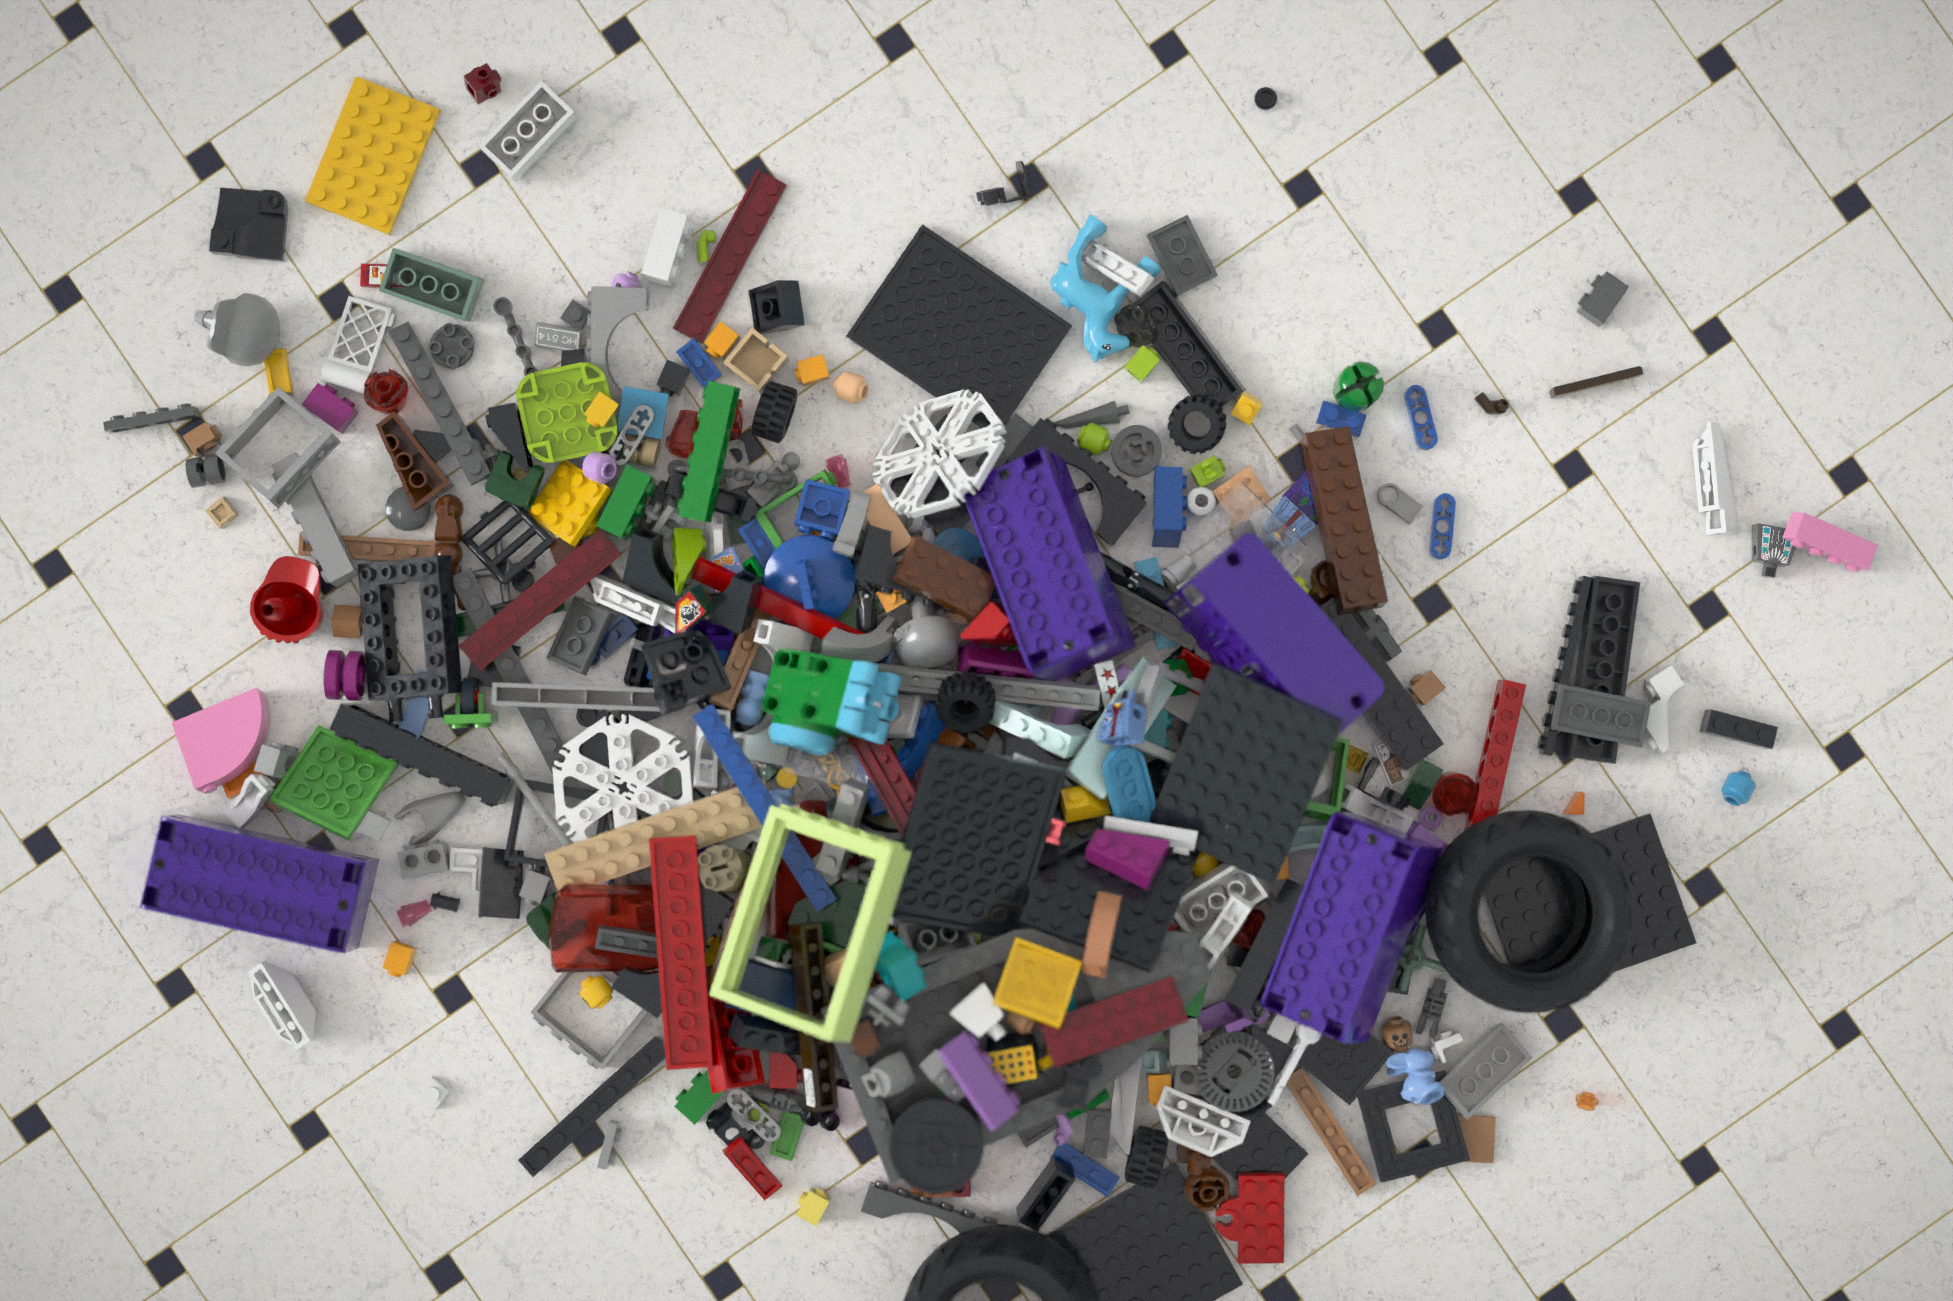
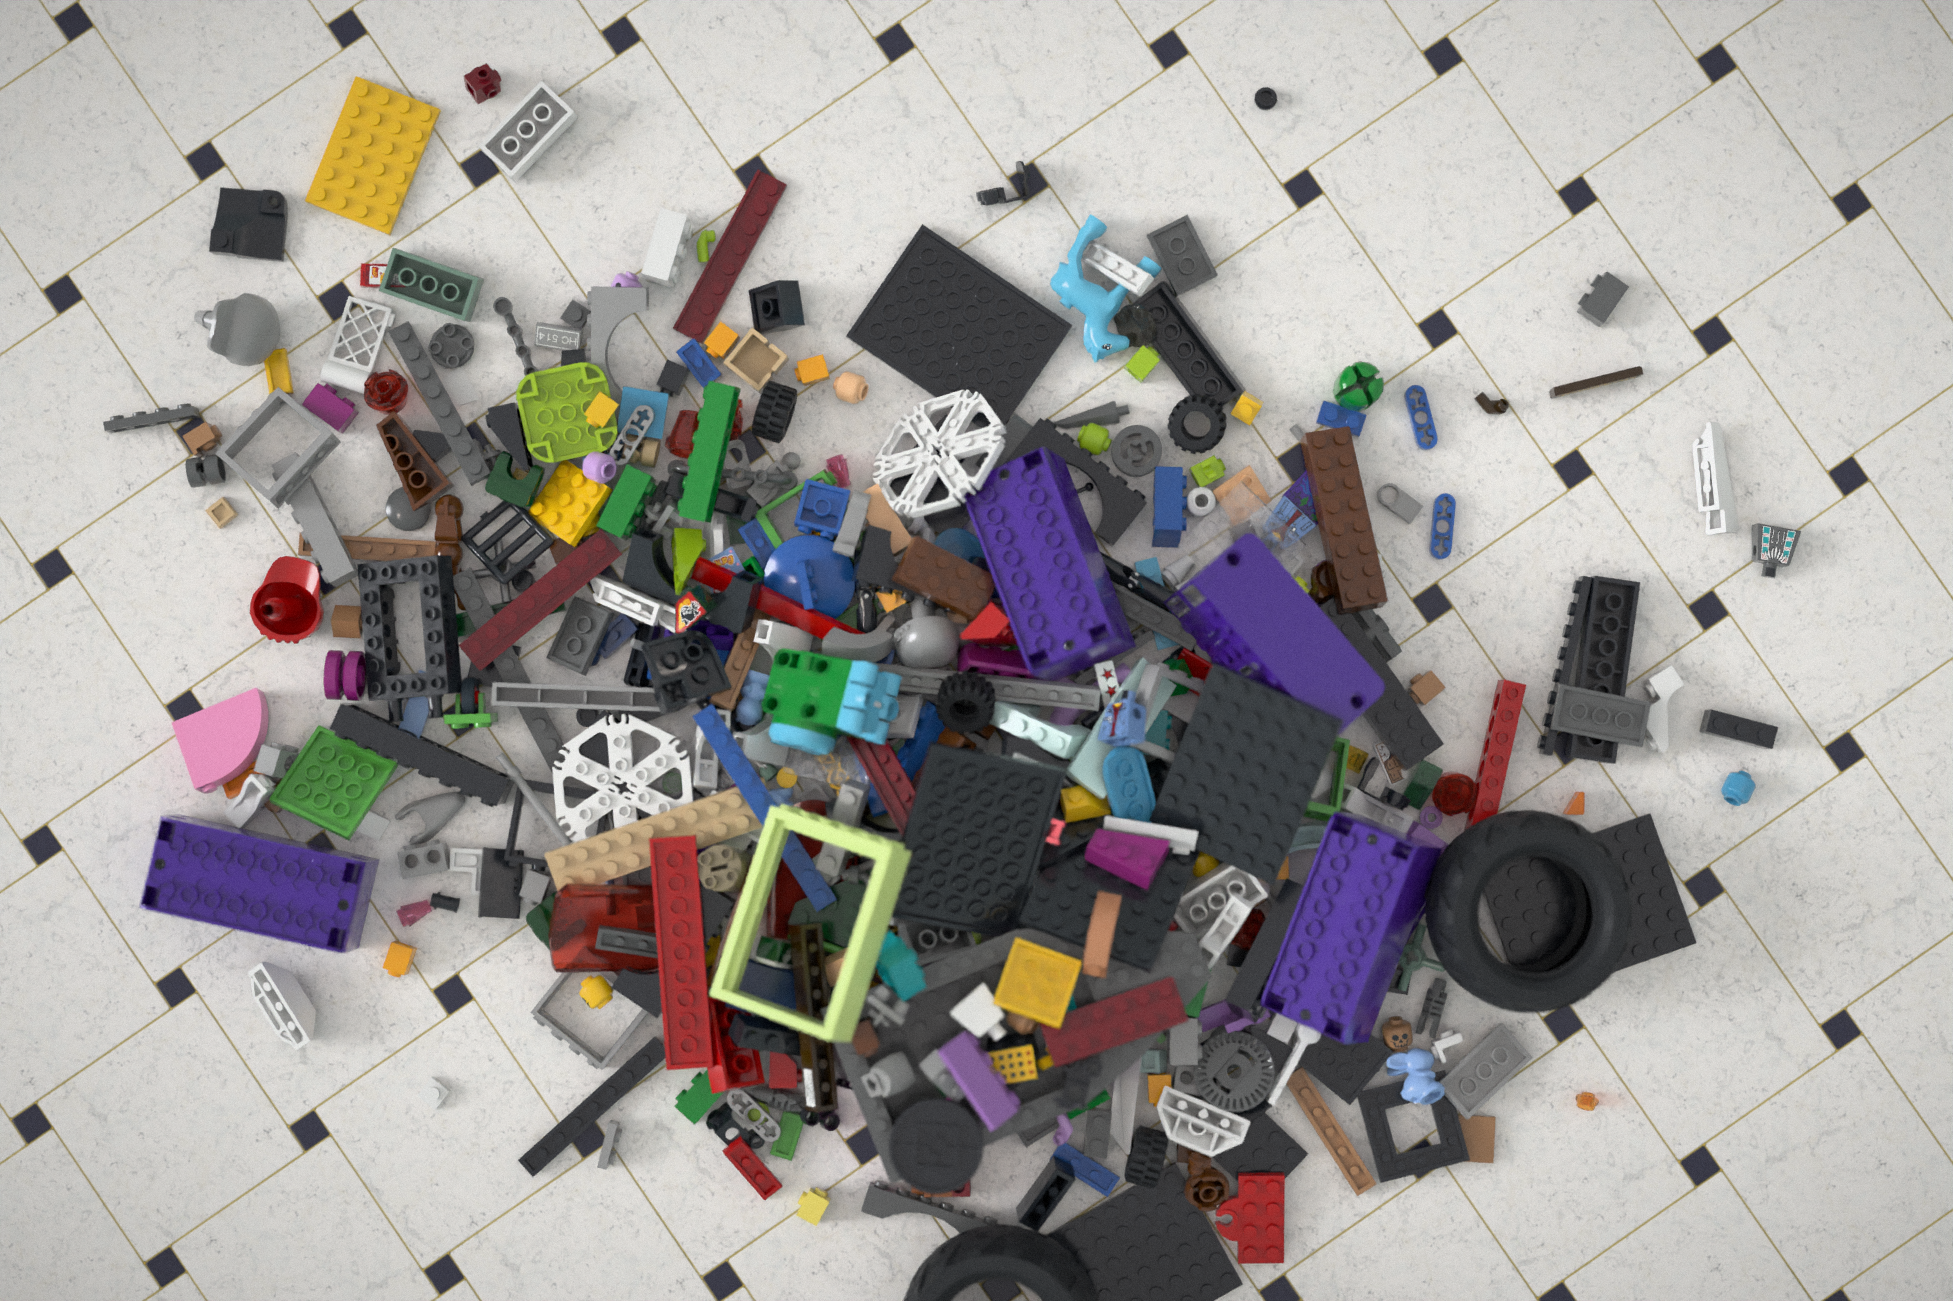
(1829, 541): bright pink brick -> none

